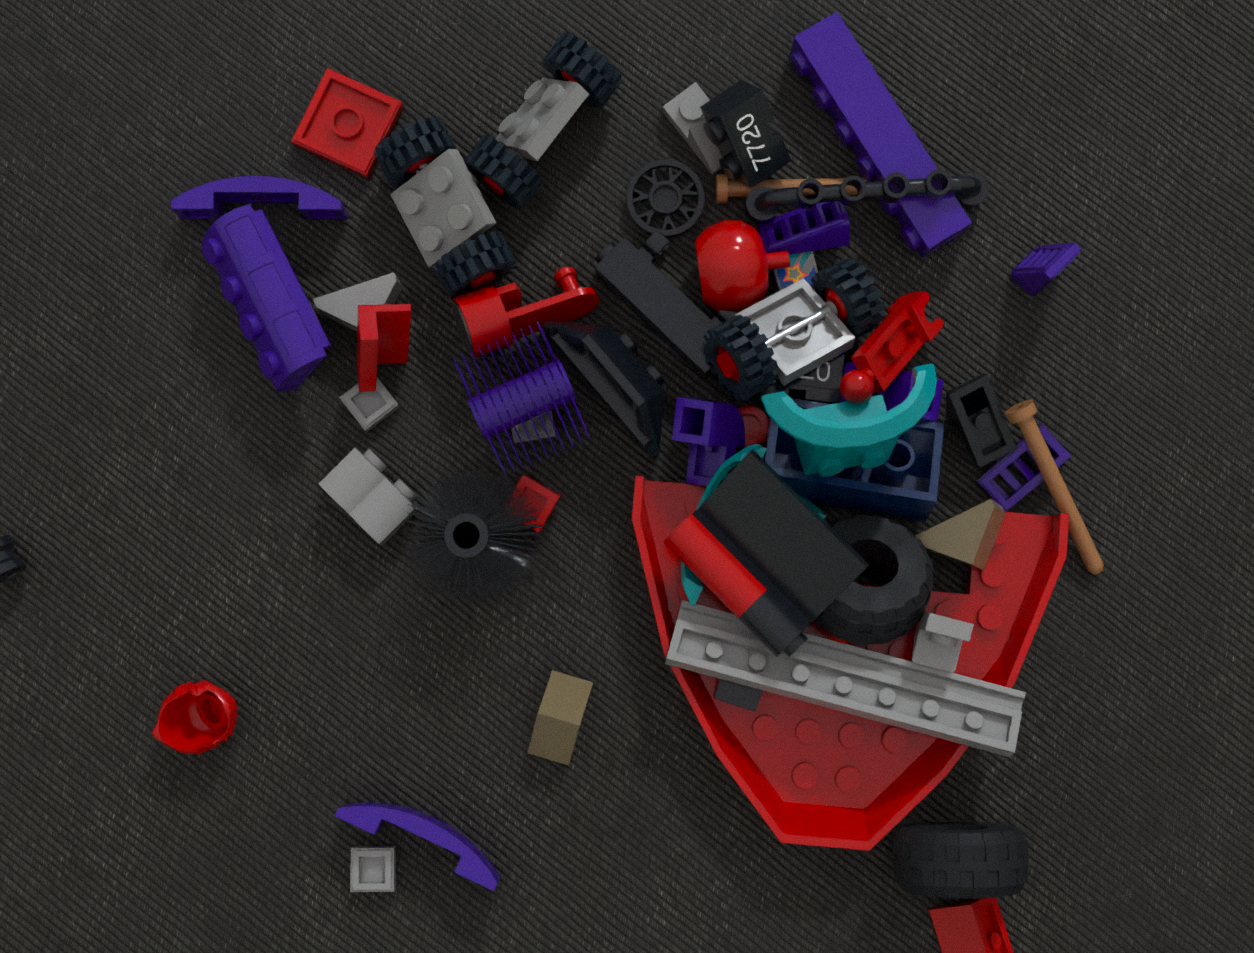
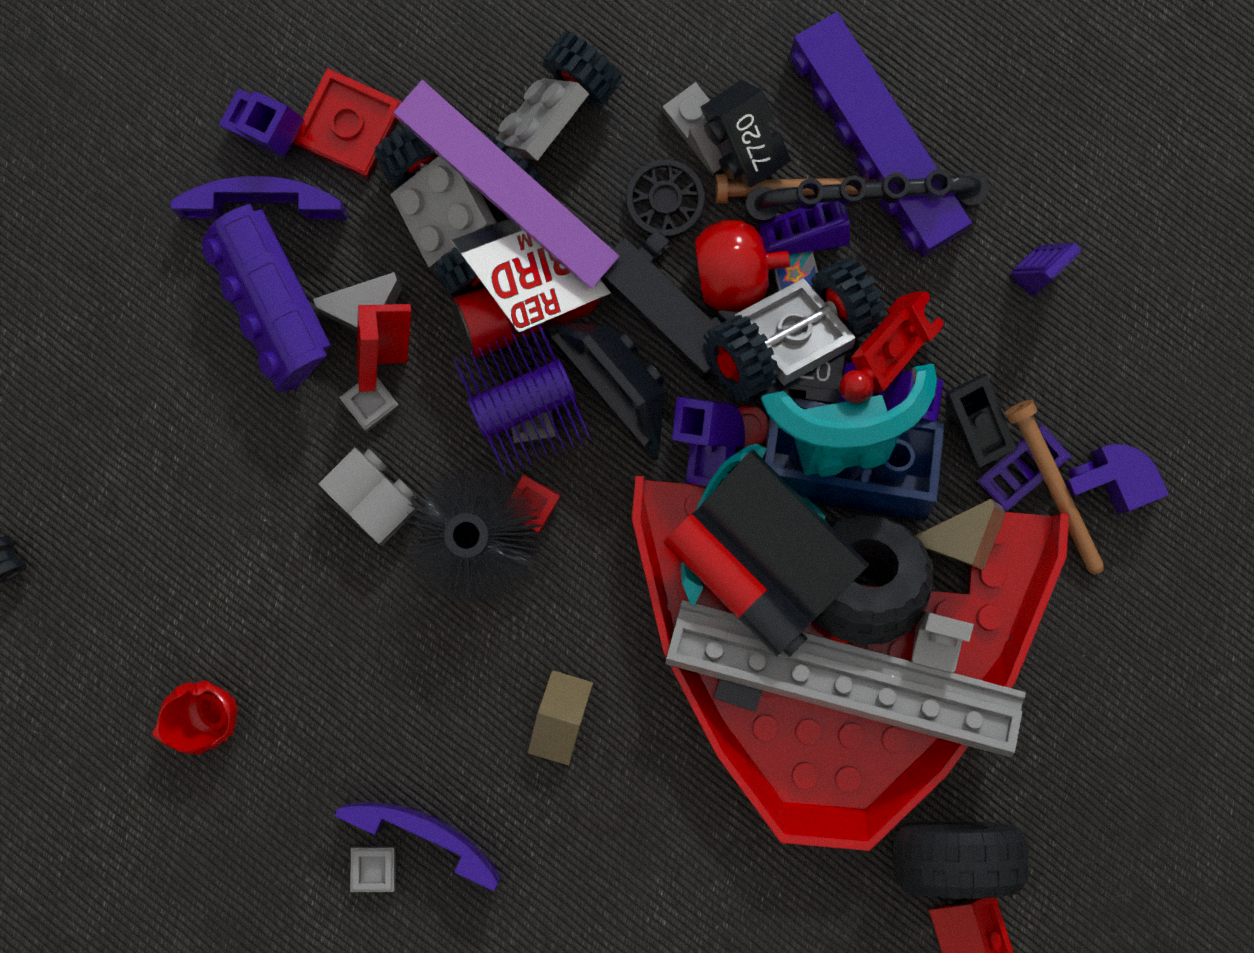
(262, 122): none -> dark purple brick
(505, 184): none -> medium lavender tile
(523, 275): none -> sticker
(1126, 473): none -> dark purple brick

